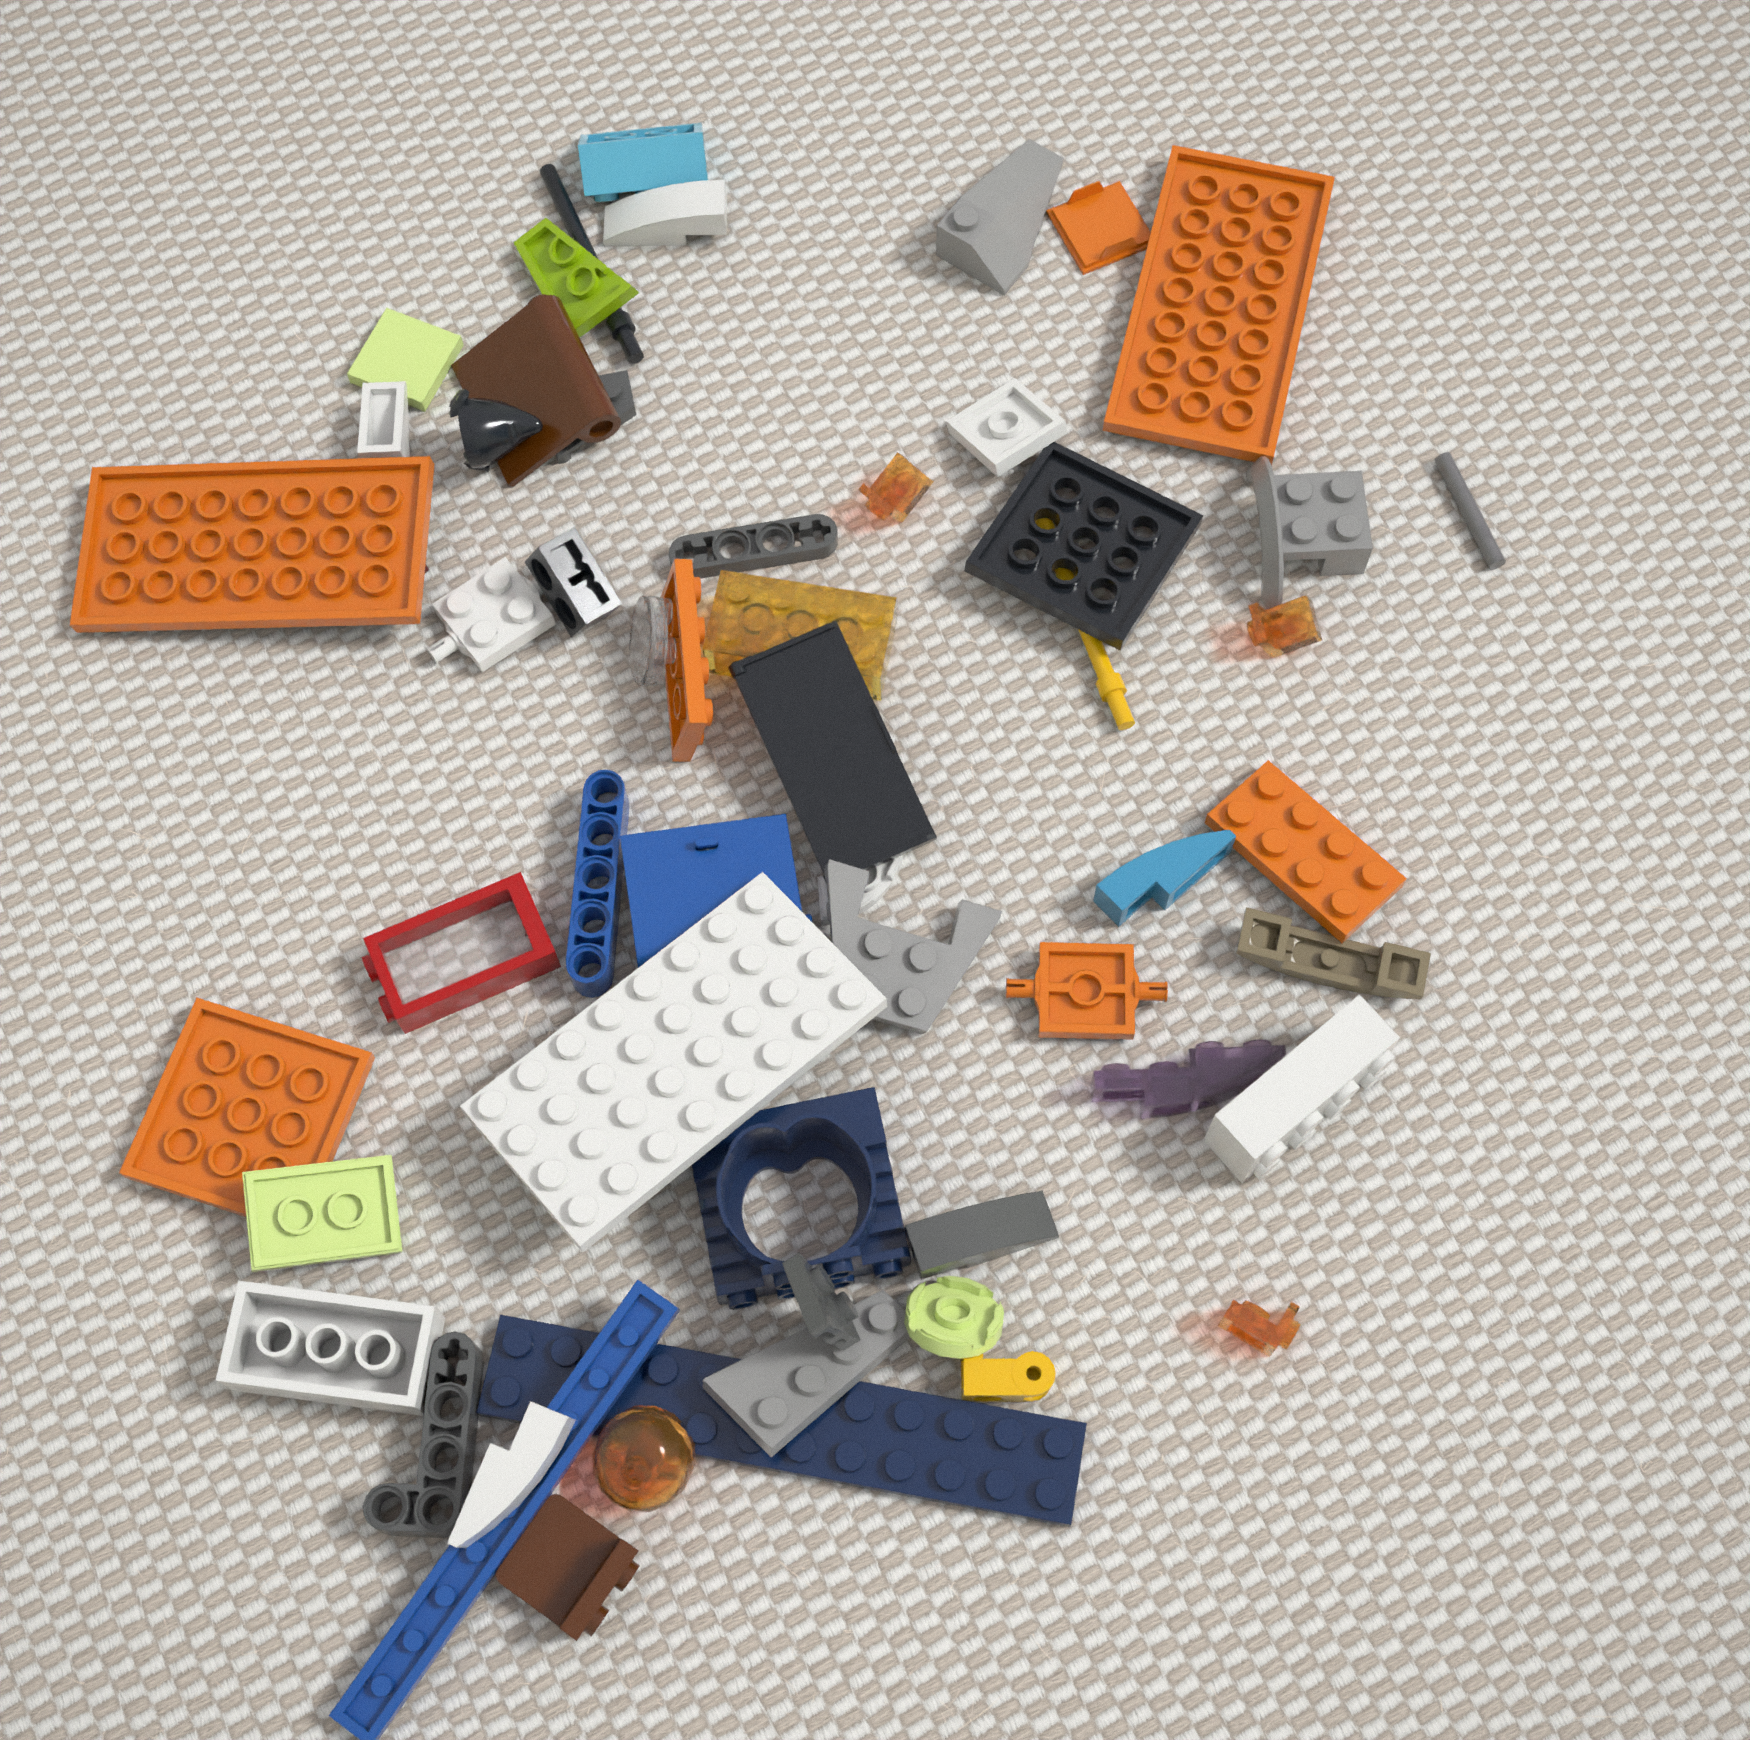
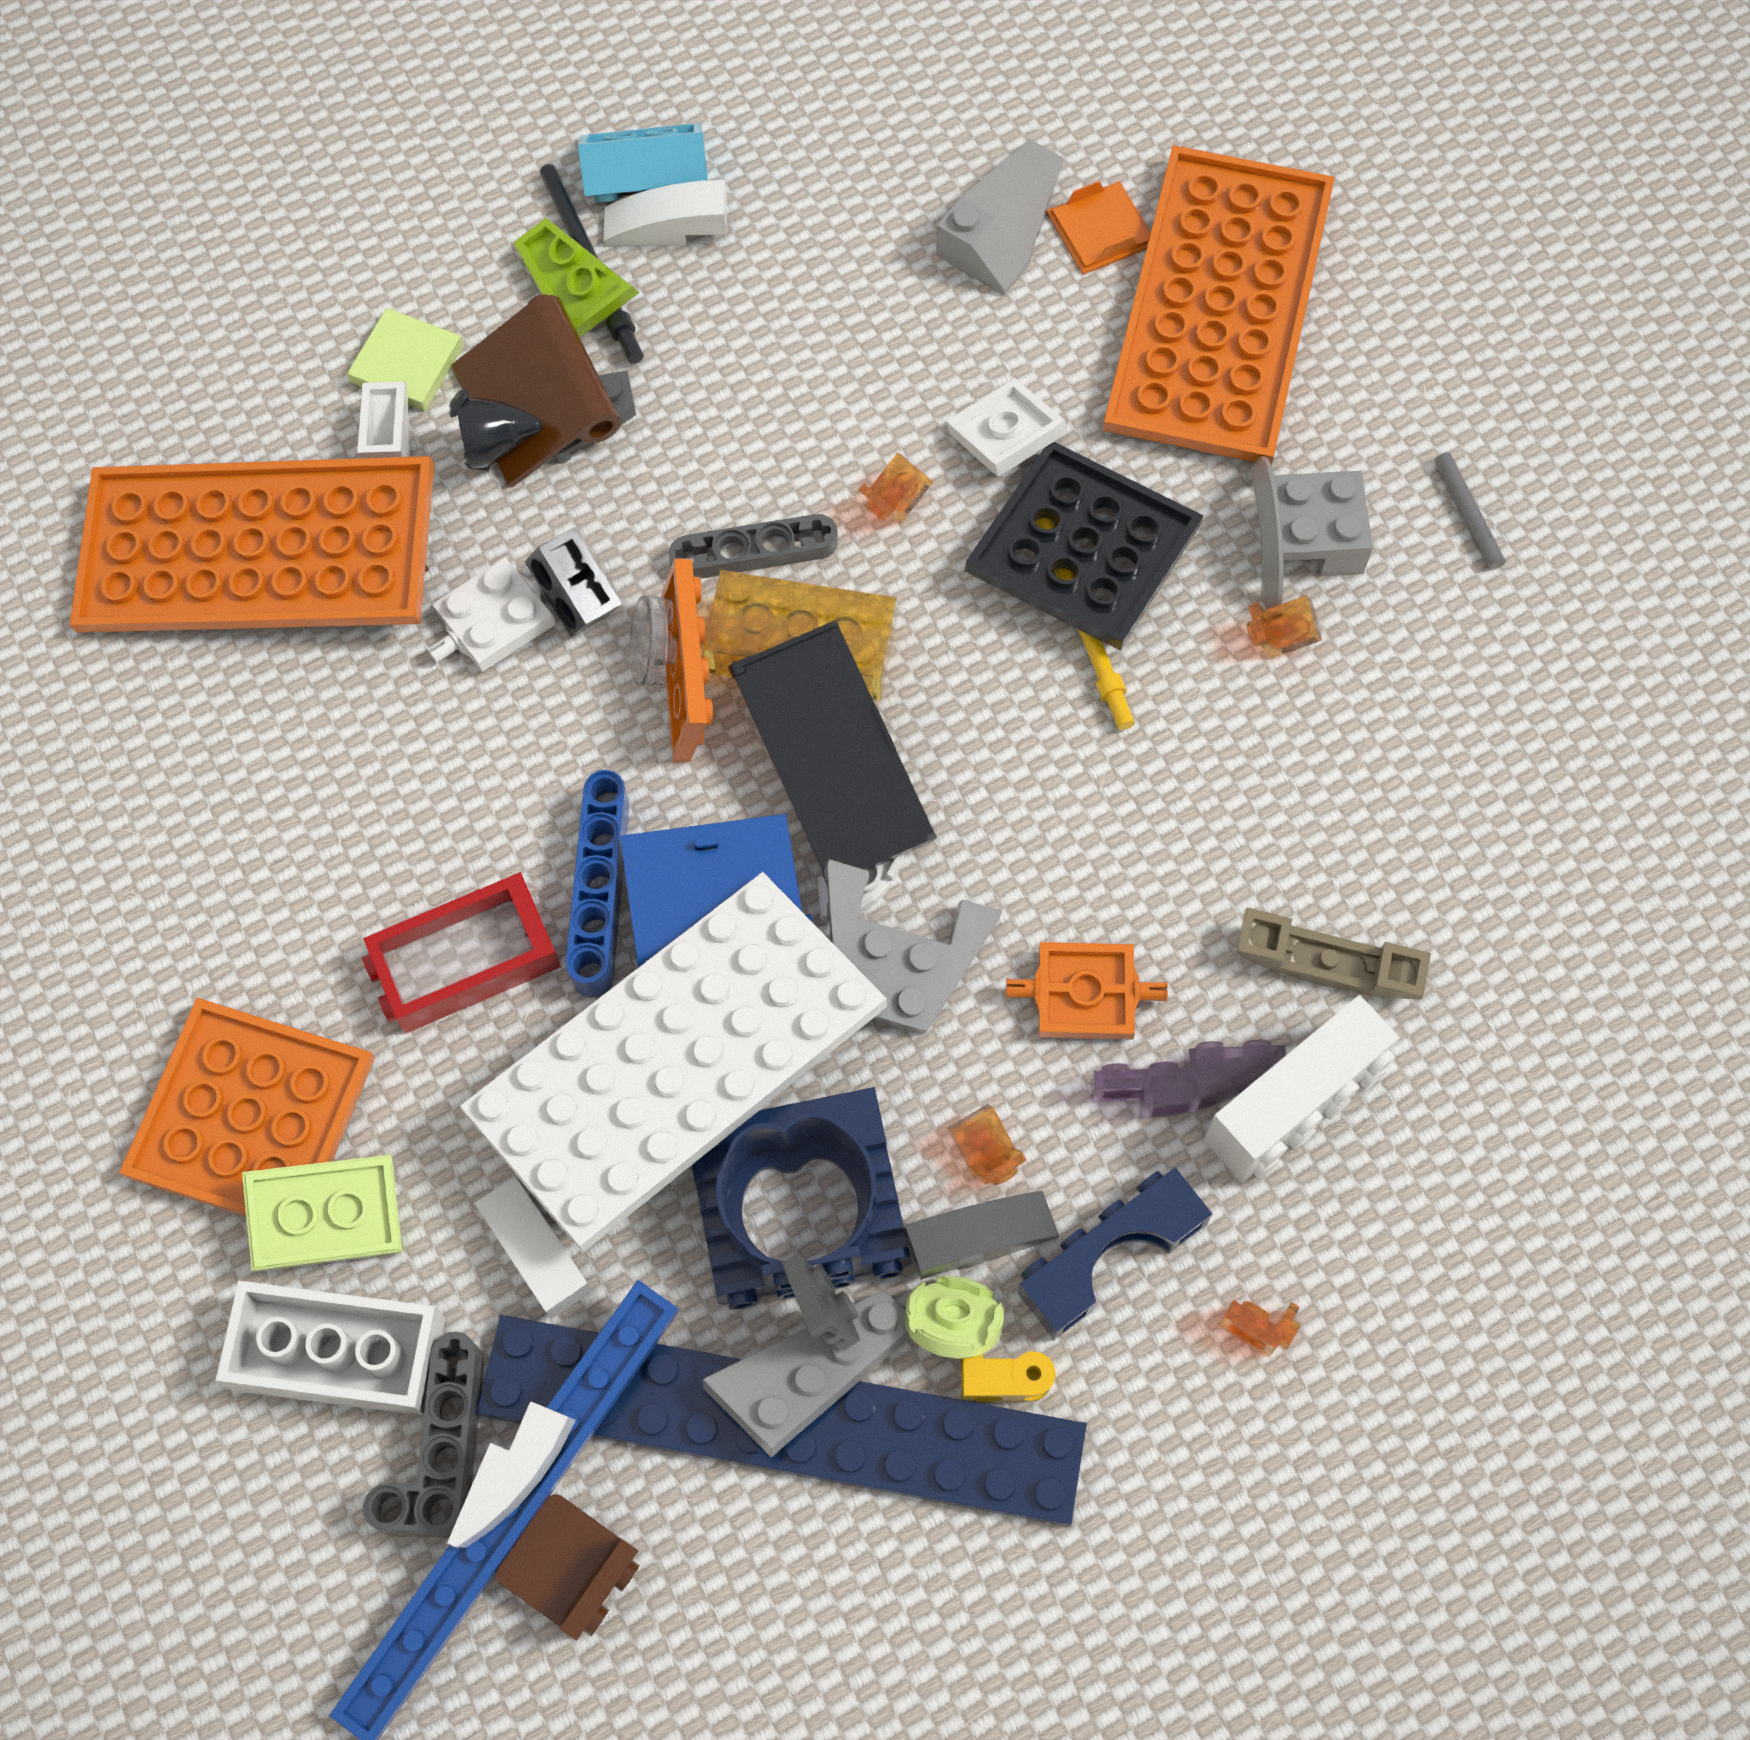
(533, 1247): none -> white slope
(643, 1458): clear orange cylinder -> none
(986, 1146): none -> clear orange bracket
(1161, 874): dark azure slope -> none
(1161, 1215): none -> dark blue arch
(1306, 851): orange plate -> none

